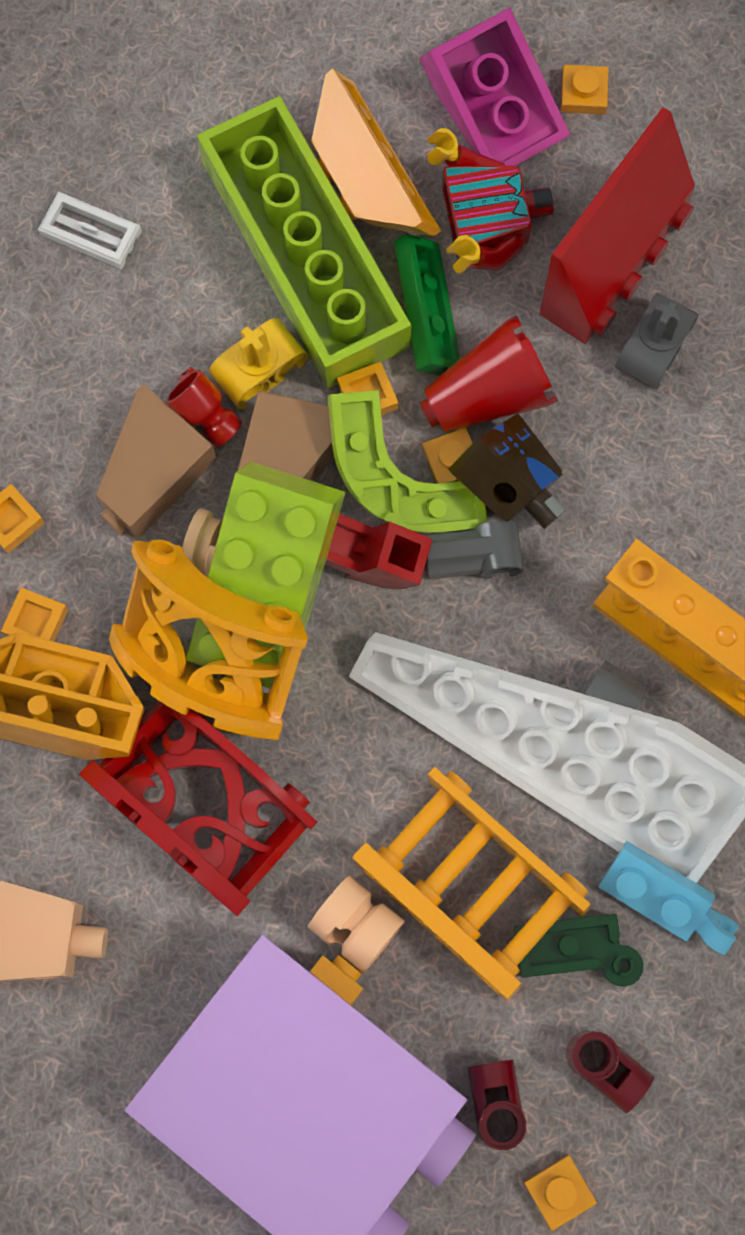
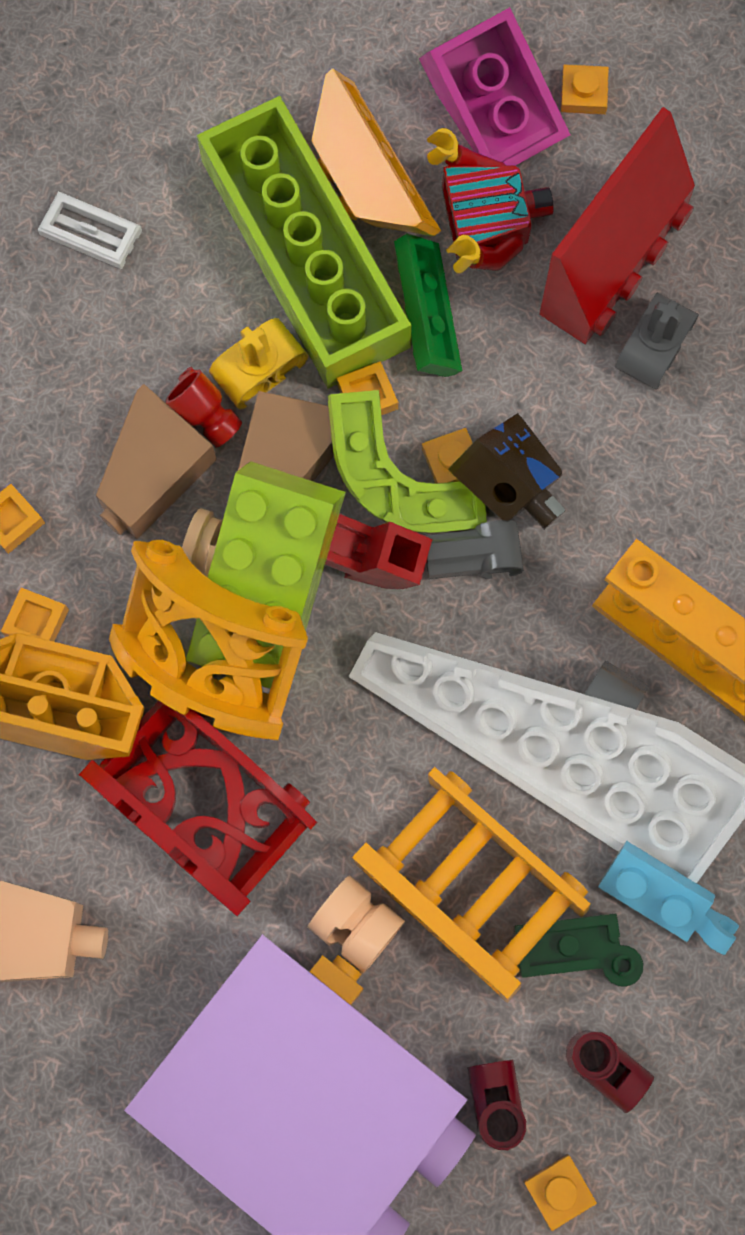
(489, 382): red cone -> none

